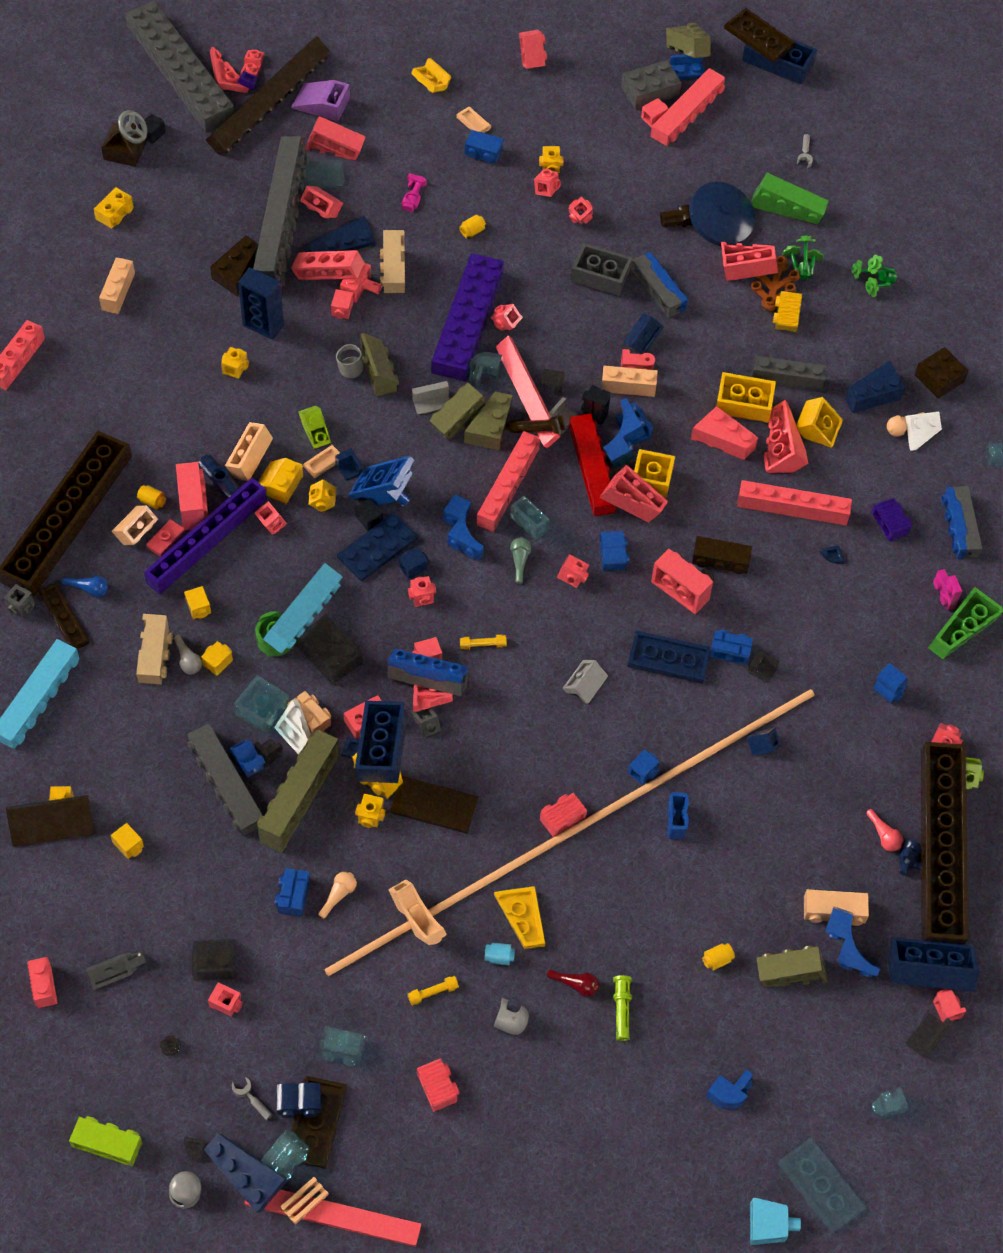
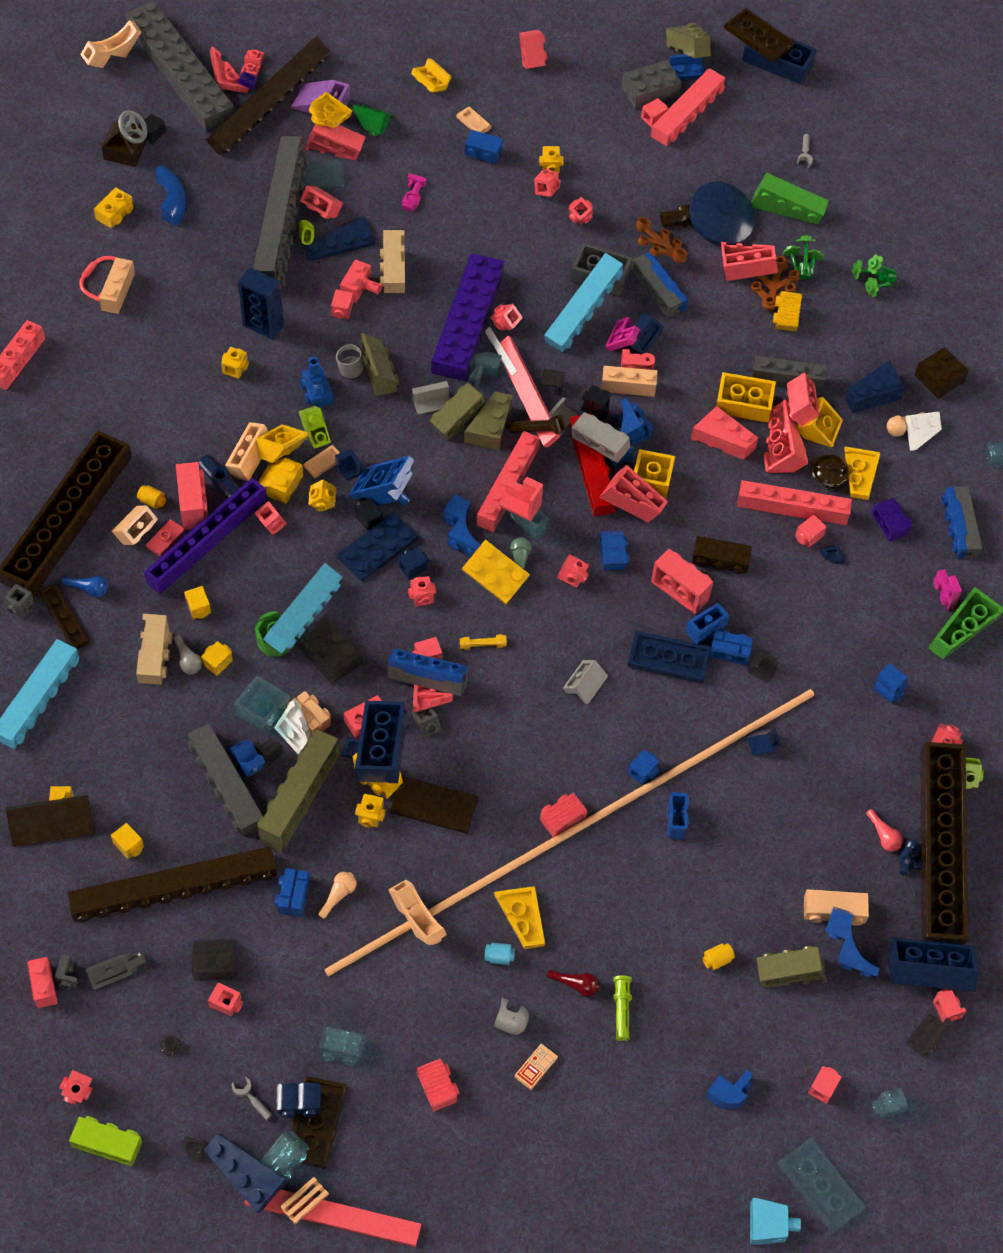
(64, 973): none -> dark grey bracket
(79, 1079): none -> coral brick
(88, 271): none -> coral piece
(118, 45): none -> light nougat arch
(172, 884): none -> dark brown brick
(176, 200): none -> blue brick
(185, 1188): light grey helmet -> none
(234, 264): dark brown wedge -> none
(279, 442): none -> yellow slope
(306, 232): none -> lime piece
(316, 384): none -> blue brick
(328, 111): none -> yellow plate
(328, 265): coral brick -> none
(372, 119): none -> green slope
(416, 996): yellow bar -> none
(472, 226): yellow brick -> none
(495, 572): none -> yellow plate
(500, 350): none -> white sticker
(522, 499): none -> coral panel
(536, 1066): none -> light nougat tile
(584, 302): none -> medium azure brick
(601, 437): none -> light grey brick
(622, 334): none -> dark pink plate
(662, 240): none -> dark orange plant
(706, 623): none -> blue brick
(802, 399): none -> coral brick
(810, 531): none -> coral brick
(825, 1084): none -> coral brick
(830, 470): none -> dark brown piece
(862, 471): none -> yellow wing

